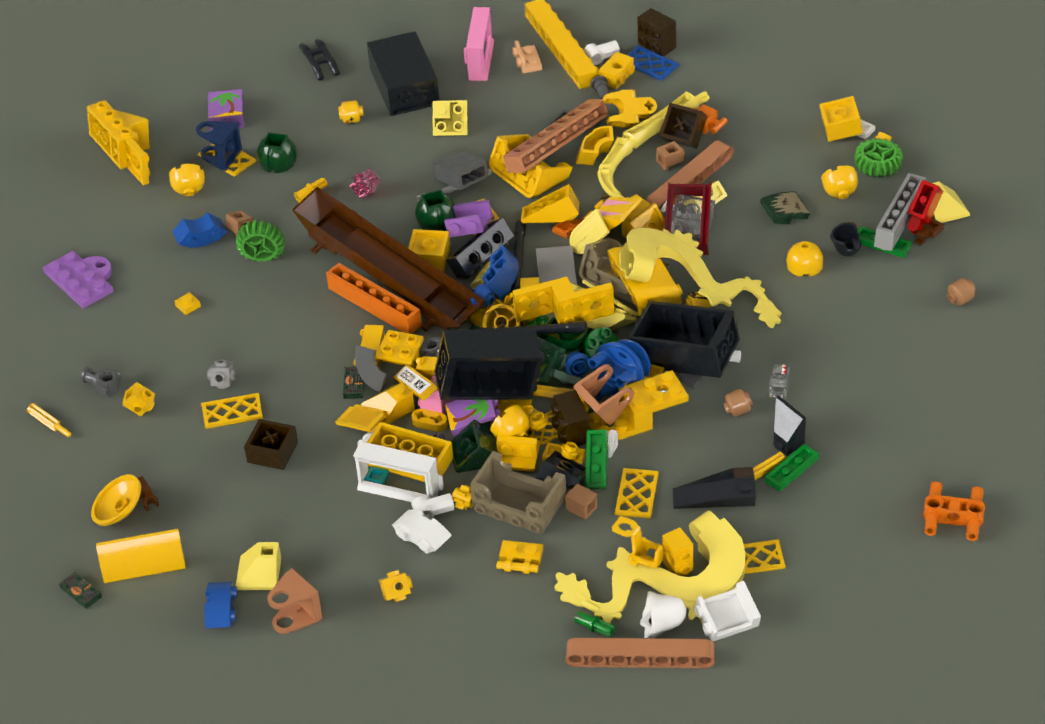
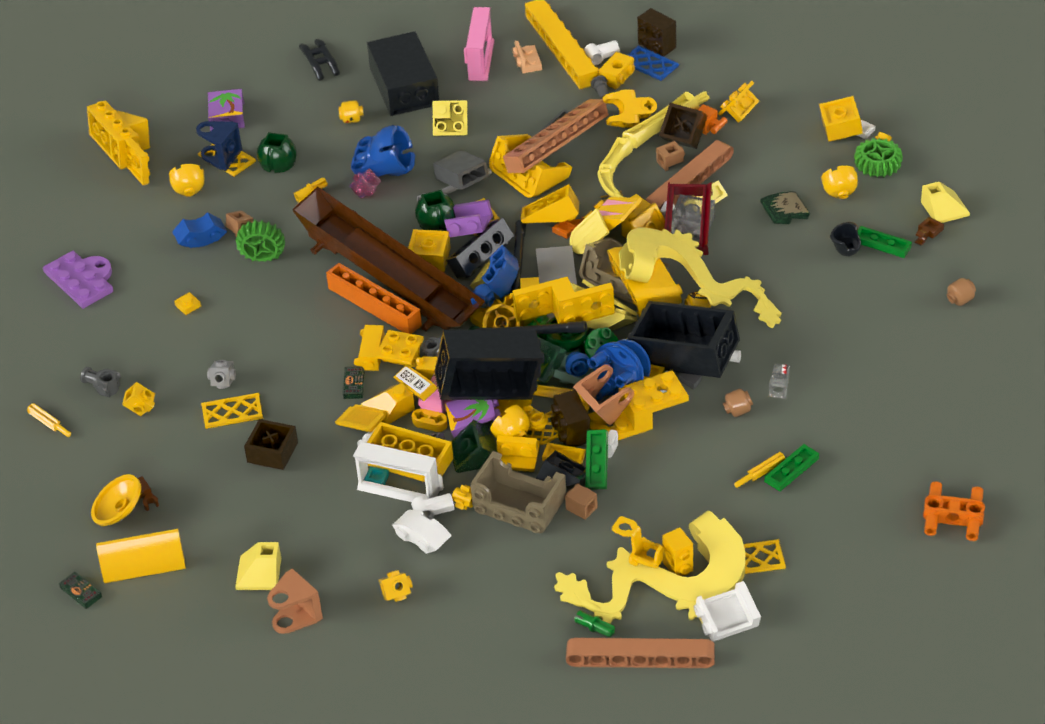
(219, 604): blue brick -> none
(368, 368): dark grey tile -> none
(384, 153): none -> blue piece
(520, 556): yellow plate -> none
(570, 450): yellow plate -> none
(595, 143): yellow brick -> none
(640, 475): yellow window -> none
(665, 614): white piece -> none
(724, 489): black wedge -> none
(739, 102): none -> yellow bracket
(788, 427): slope -> none
(804, 258): yellow cylinder -> none
(897, 214): light grey brick -> none
(923, 205): red brick -> none

